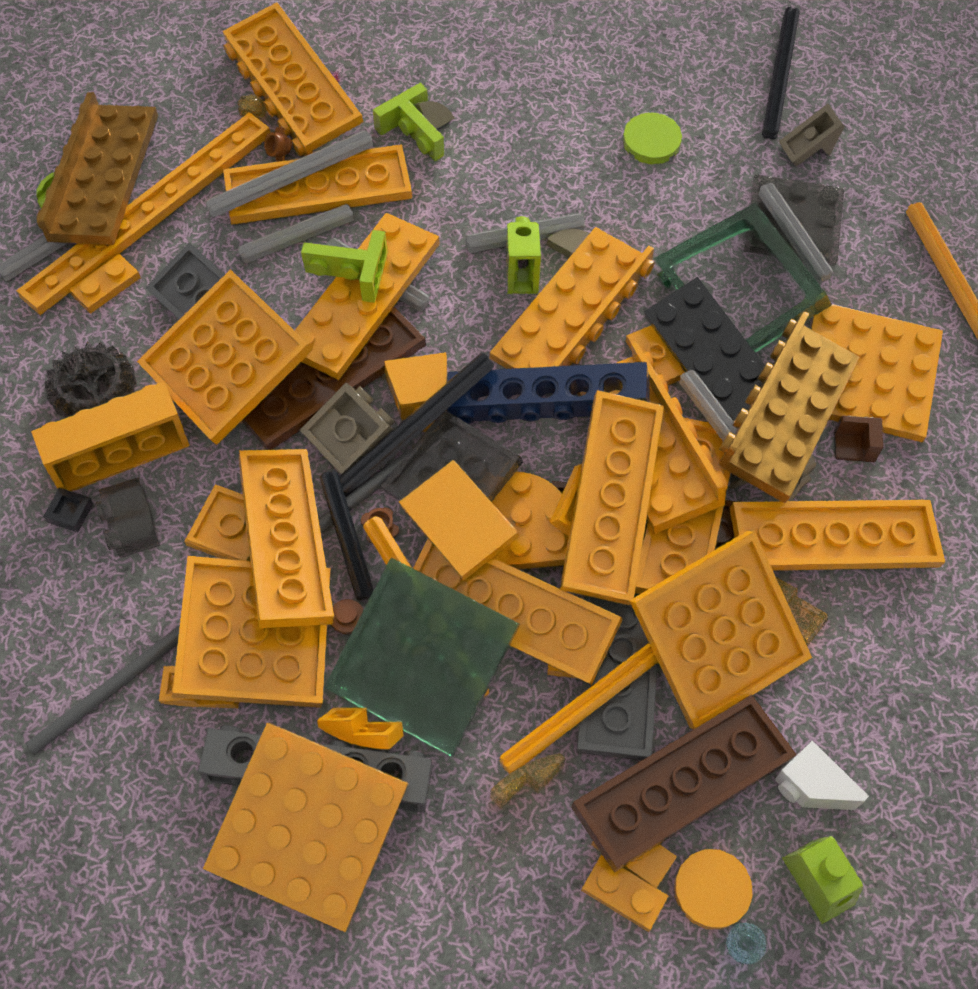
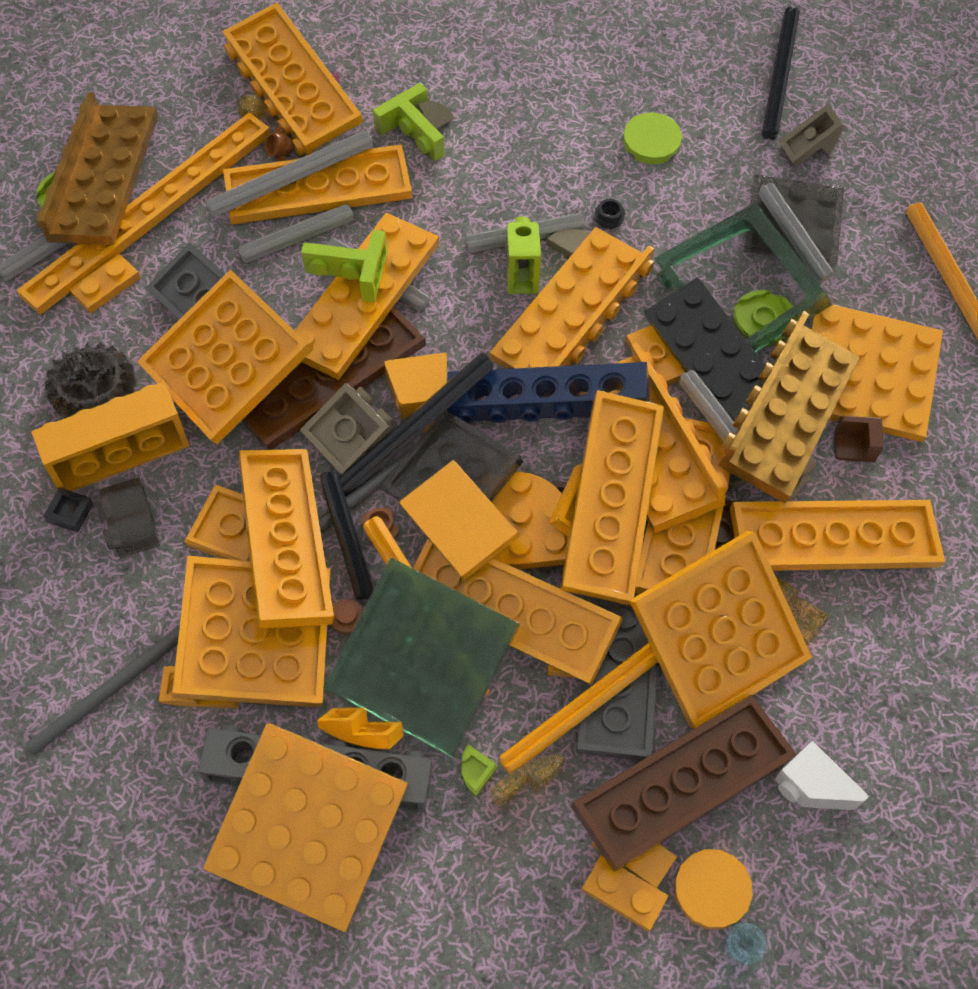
(476, 770): none -> lime tile
(613, 207): none -> black plate
(762, 303): none -> lime tile
(825, 877): lime torso -> none

